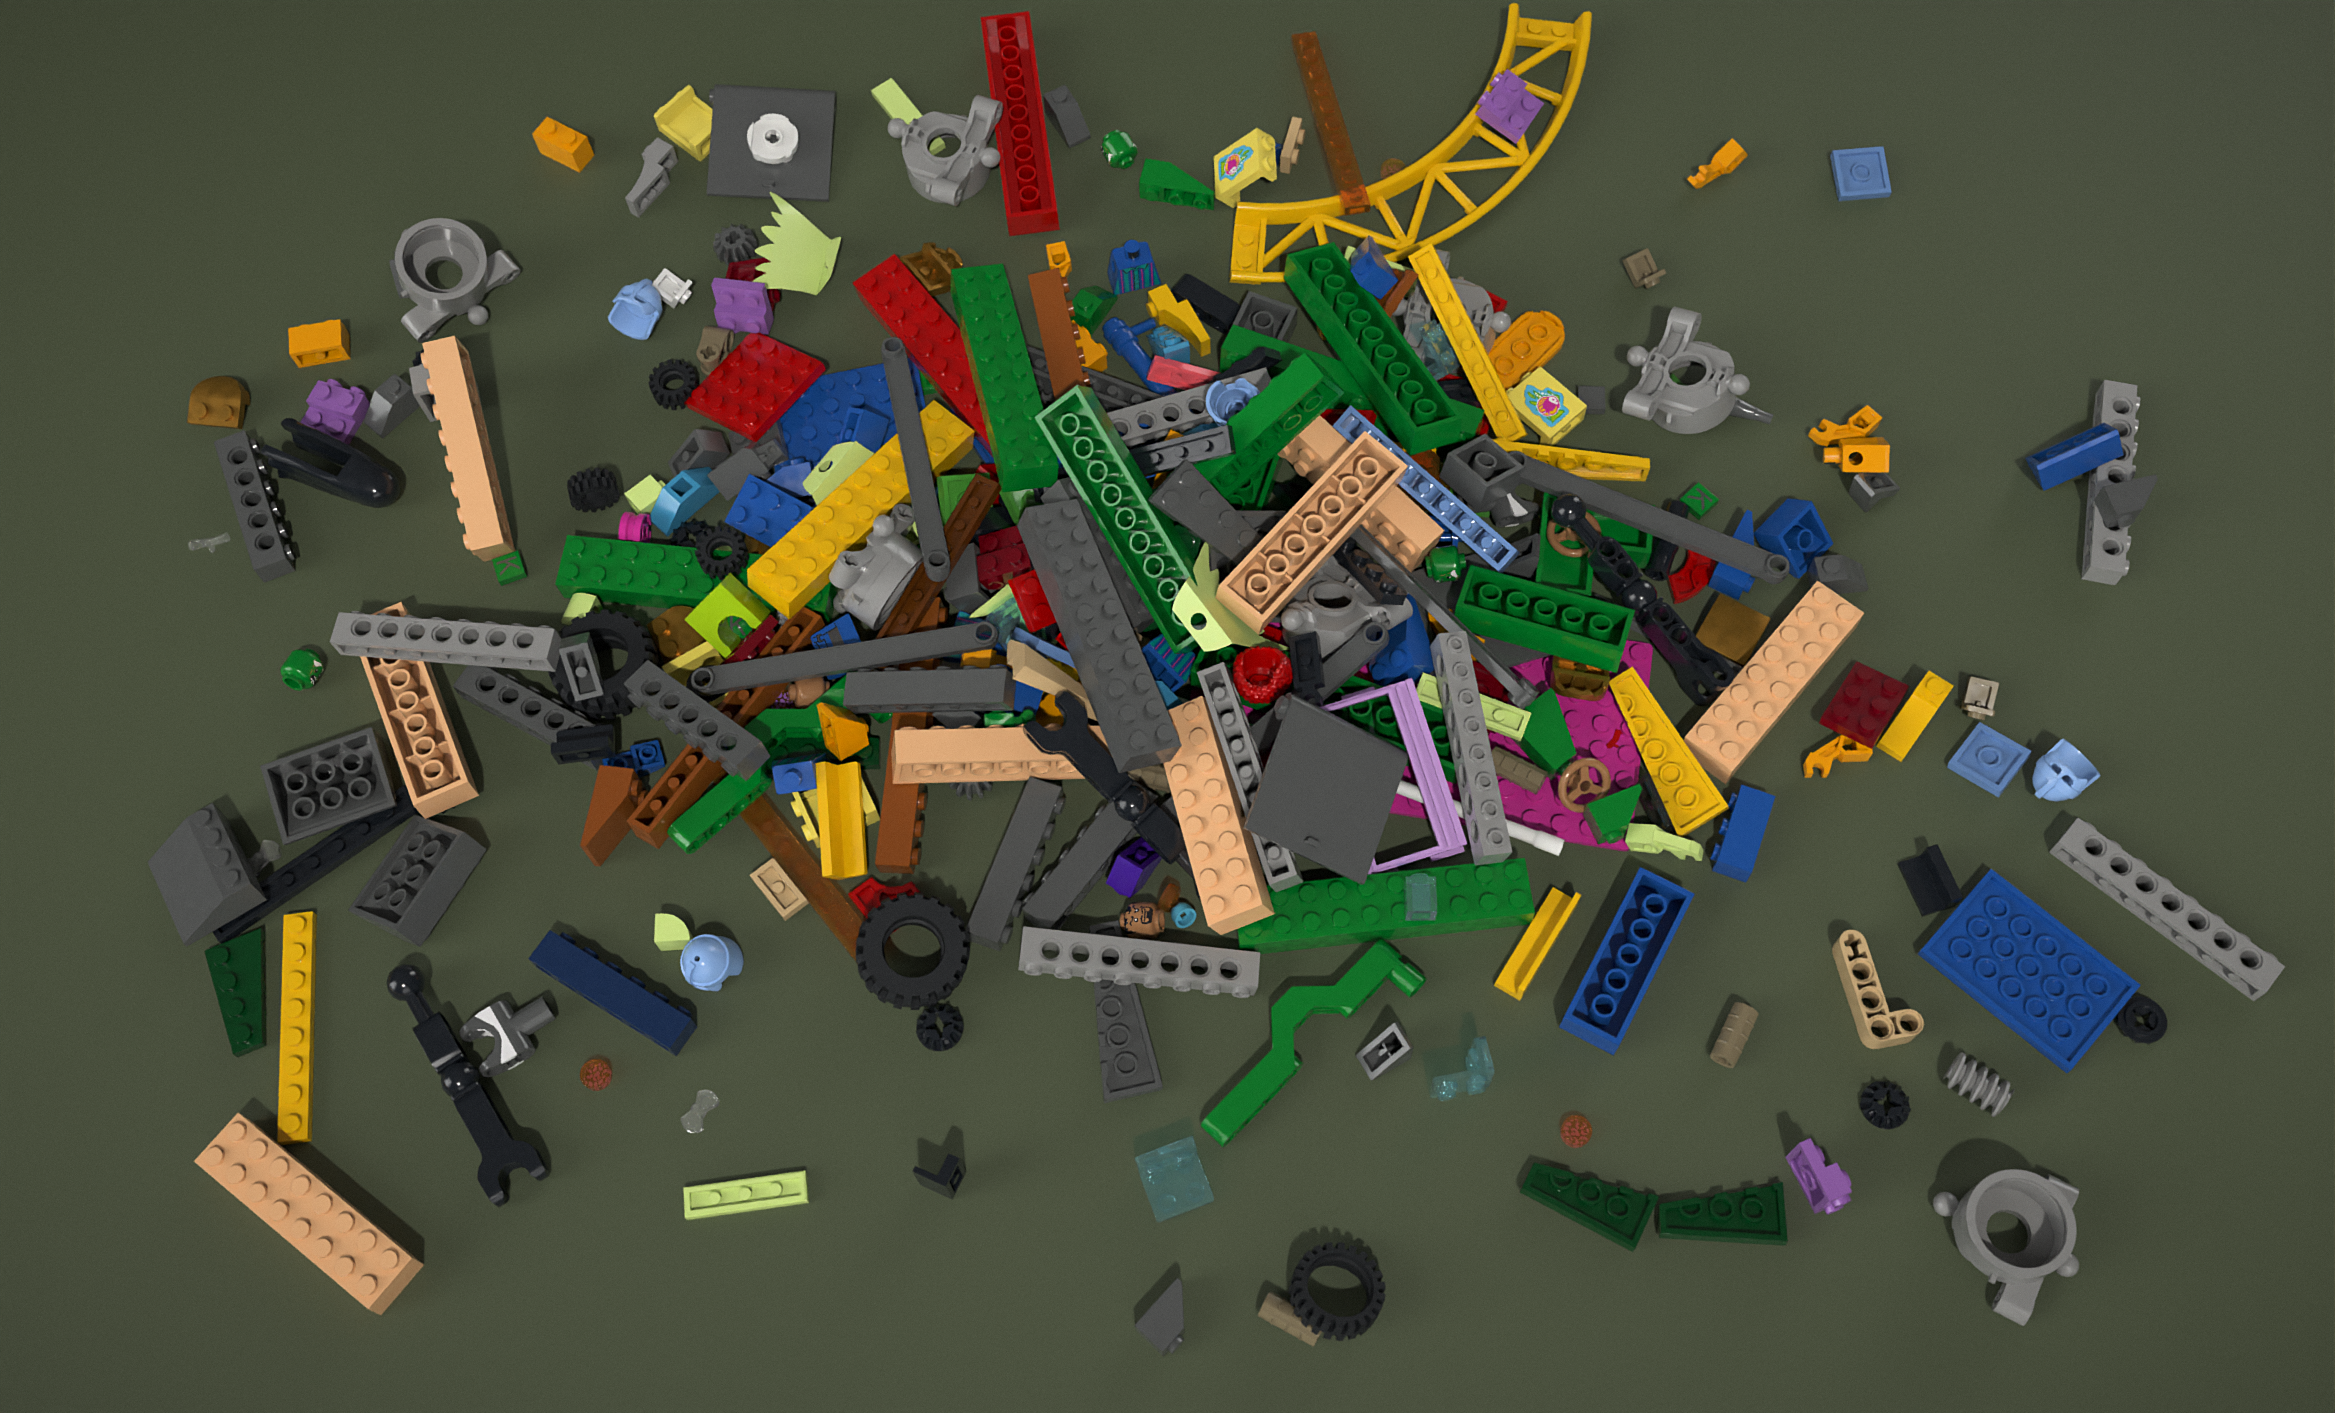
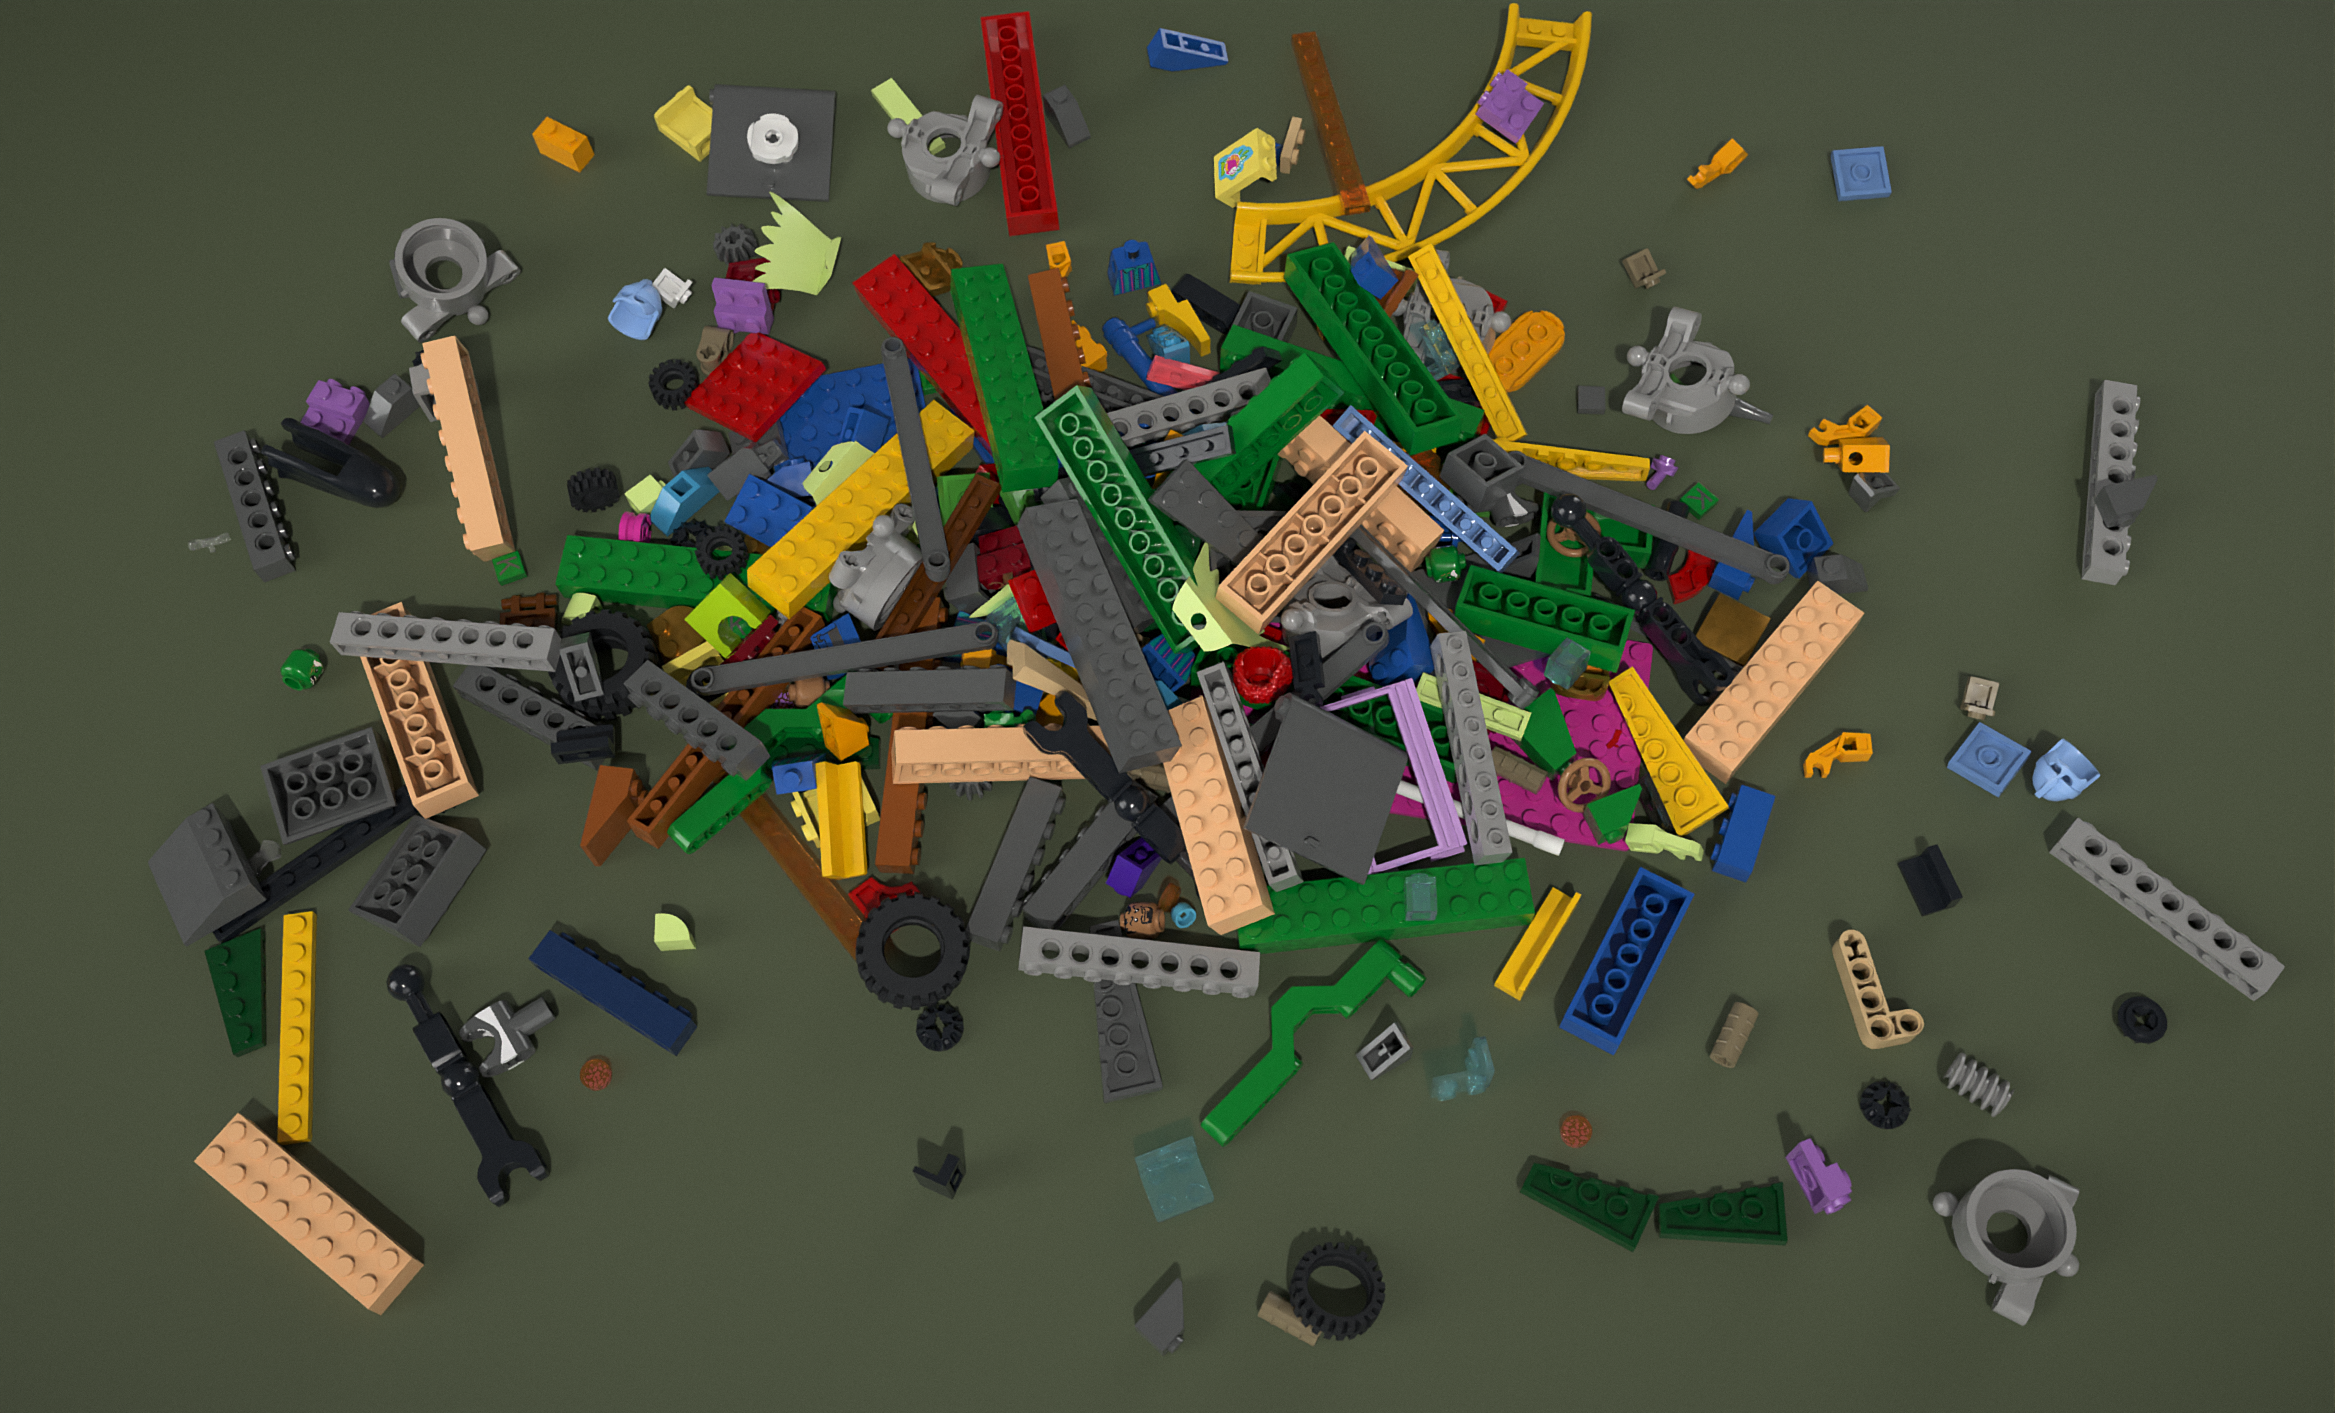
(218, 403): pearl gold slope -> none
(319, 343): light orange brick -> none
(530, 618): none -> reddish brown plate
(643, 758): blue slope -> none
(658, 161): light grey slope -> none
(693, 1120): clear piece -> none
(717, 961): light blue helmet -> none
(746, 1195): yellowish green tile -> none
(779, 889): tan plate -> none
(1092, 306): green slope -> none
(1119, 149): green head -> none
(1170, 184): green slope -> none
(1182, 51): none -> blue slope
(1225, 397): light blue helmet -> none
(1391, 167): clear yellow tile -> none
(1546, 406): light yellow panel -> none
(1567, 663): none -> clear light blue brick
(1663, 467): none -> medium lavender plate
(1864, 705): dark red plate -> none
(1914, 716): yellow slope -> none
(2029, 970): blue plate -> none
(2075, 455): blue slope -> none

